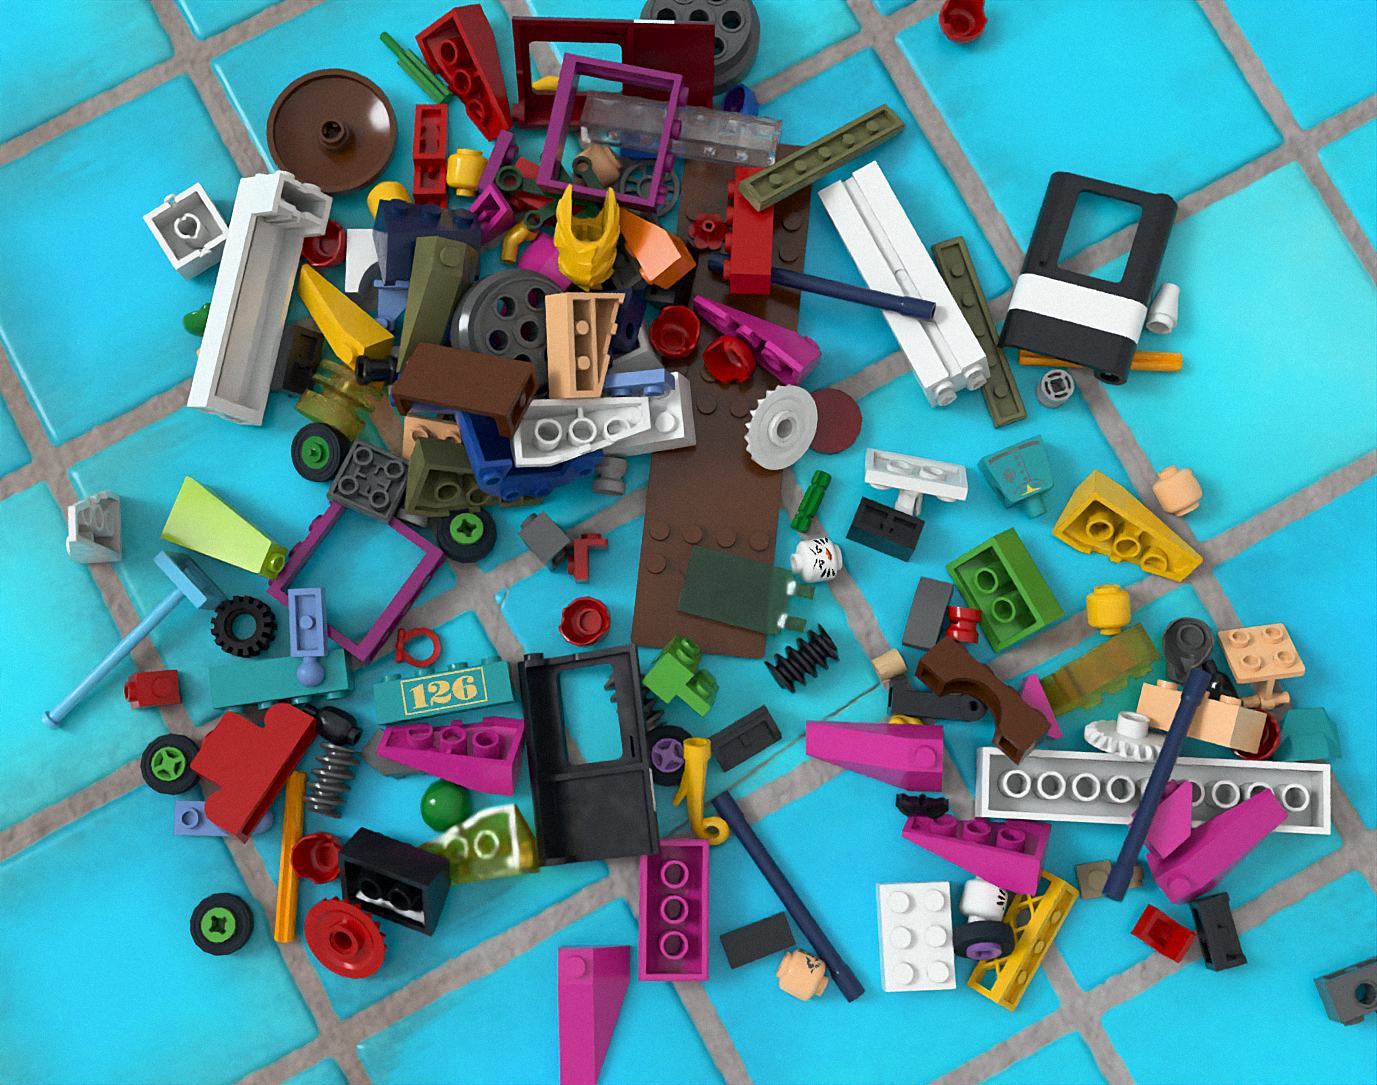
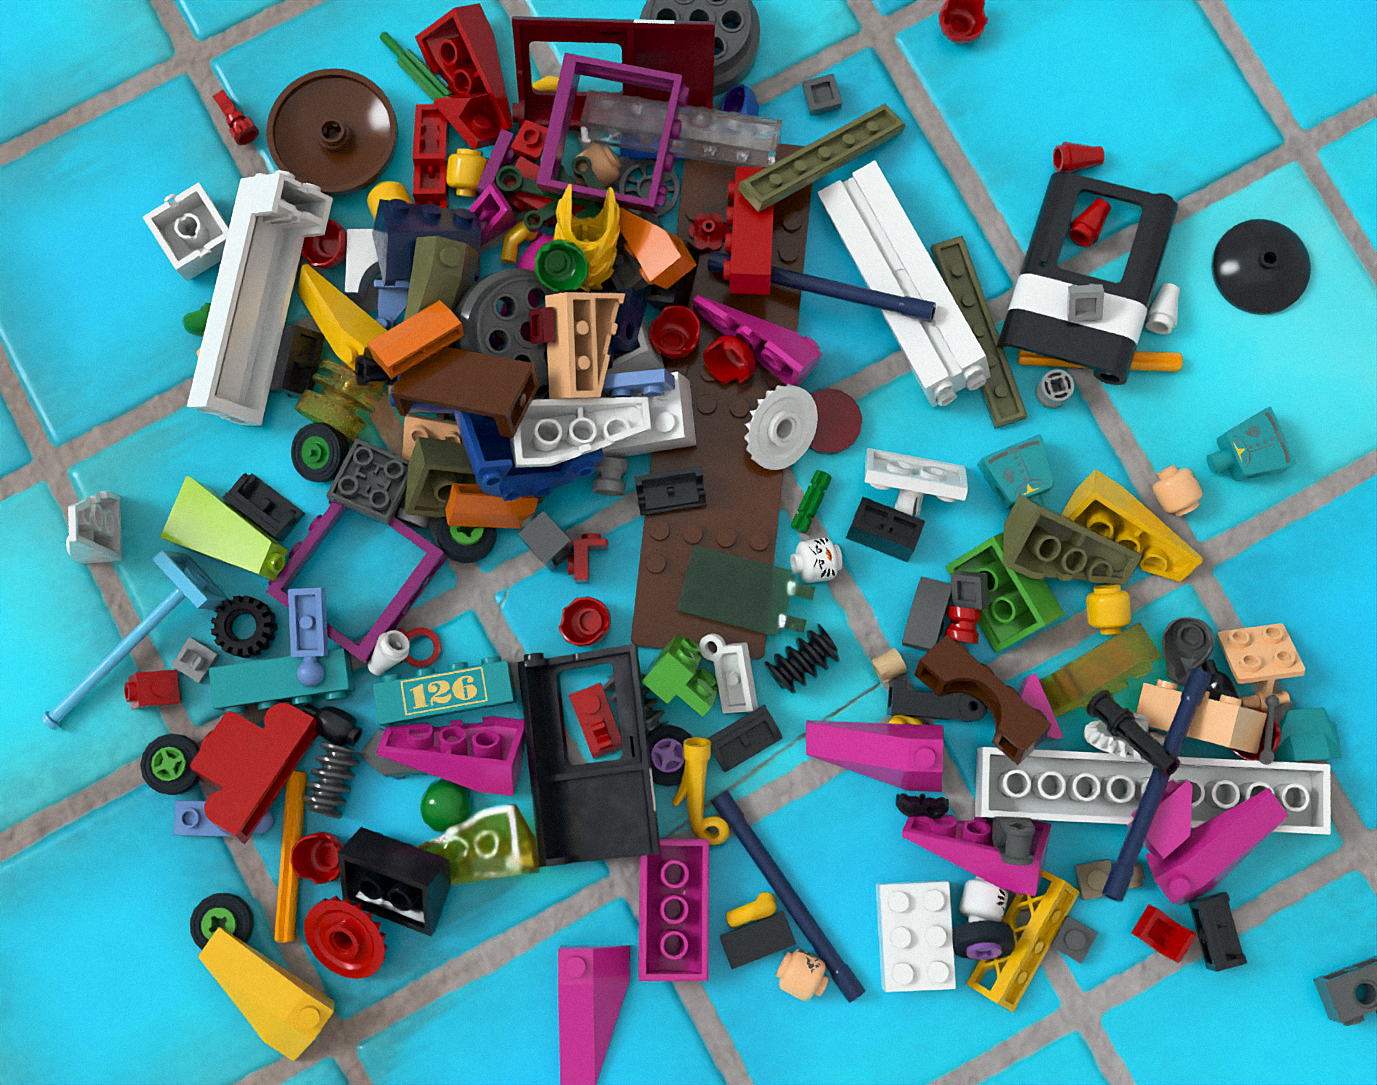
(195, 660): none -> light grey tile
(241, 128): none -> red piece
(264, 506): none -> black hinge
(272, 999): none -> yellow wedge
(389, 650): none -> white cone
(416, 339): none -> orange piece
(465, 116): none -> red slope
(475, 508): none -> orange piece
(530, 141): none -> red bracket
(542, 325): none -> dark red tile
(561, 265): none -> green hair
(596, 720): none -> red plate
(670, 491): none -> black hinge
(732, 674): none -> white hinge
(755, 910): none -> yellow arm
(821, 94): none -> dark grey plate
(969, 589): none -> dark grey plate
(1013, 839): none -> dark grey piece
(1054, 546): none -> olive wedge
(1074, 939): none -> dark grey plate
(1075, 157): none -> red cone
(1085, 302): none -> light grey tile
(1089, 224): none -> red cone
(1122, 724): none -> black pin
(1250, 281): none -> black dish
(1253, 448): none -> teal torso
(1267, 755): none -> dark grey hinge

